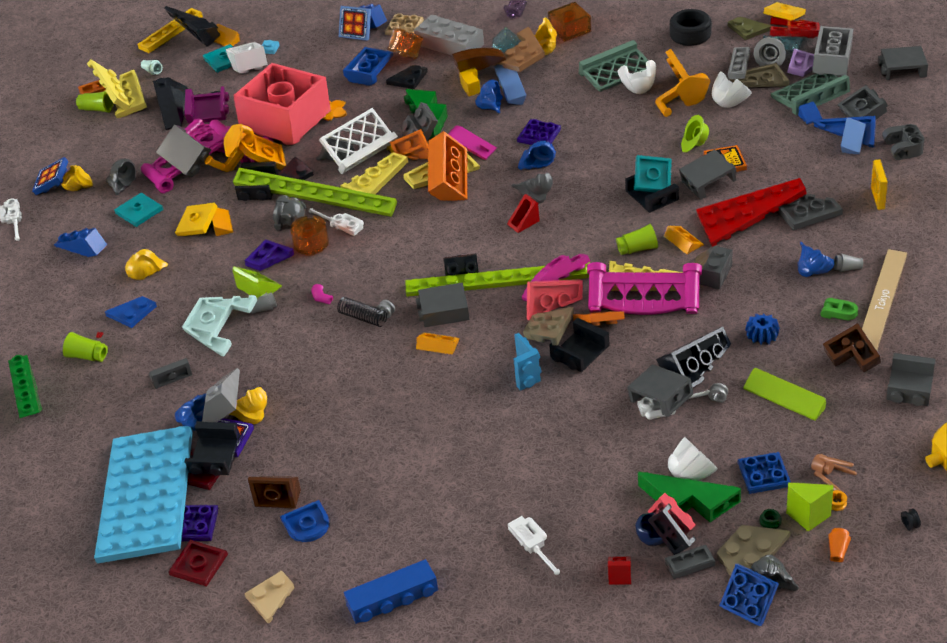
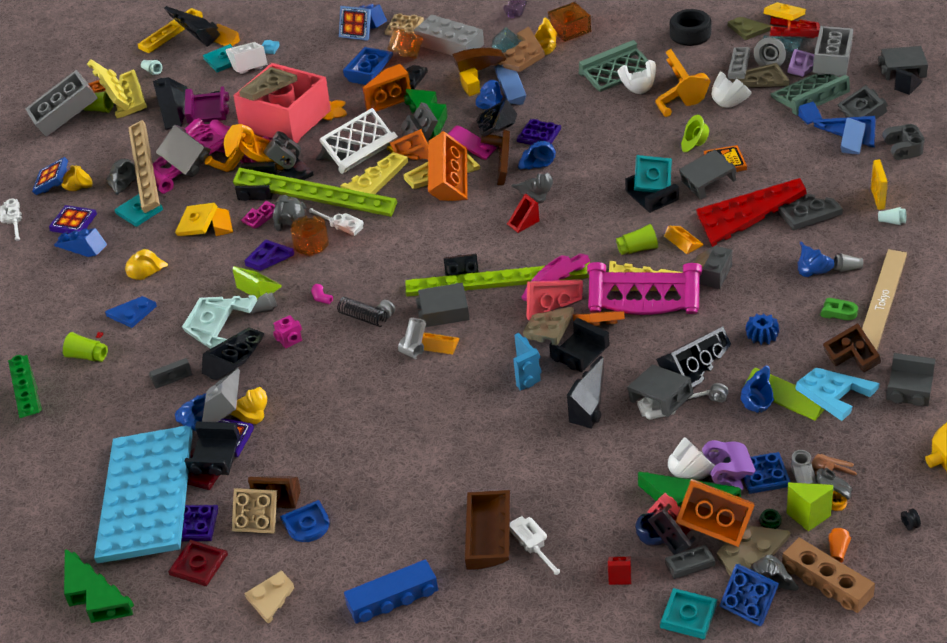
(61, 103): none -> light grey brick
(72, 219): none -> tile
(88, 588): none -> green slope
(143, 166): none -> tan tile
(230, 353): none -> black wedge
(254, 510): none -> tan tile
(256, 218): none -> dark pink slope
(266, 83): none -> dark tan wing
(278, 147): none -> dark grey piece
(287, 331): none -> dark pink brick
(386, 88): none -> orange slope
(411, 343): none -> light grey piece
(487, 529): none -> reddish brown slope
(496, 118): none -> black wedge
(503, 143): none -> reddish brown piece
(585, 396): none -> wedge
(688, 613): none -> teal plate
(715, 512): none -> orange slope
(730, 461): none -> medium lavender piece
(757, 391): none -> blue hair
(802, 467): none -> light grey piece
(828, 387): none -> medium azure wing
(828, 477): none -> dark grey plate
(828, 575): none -> medium nougat brick
(893, 216): none -> light aqua cone
(906, 81): none -> black slope

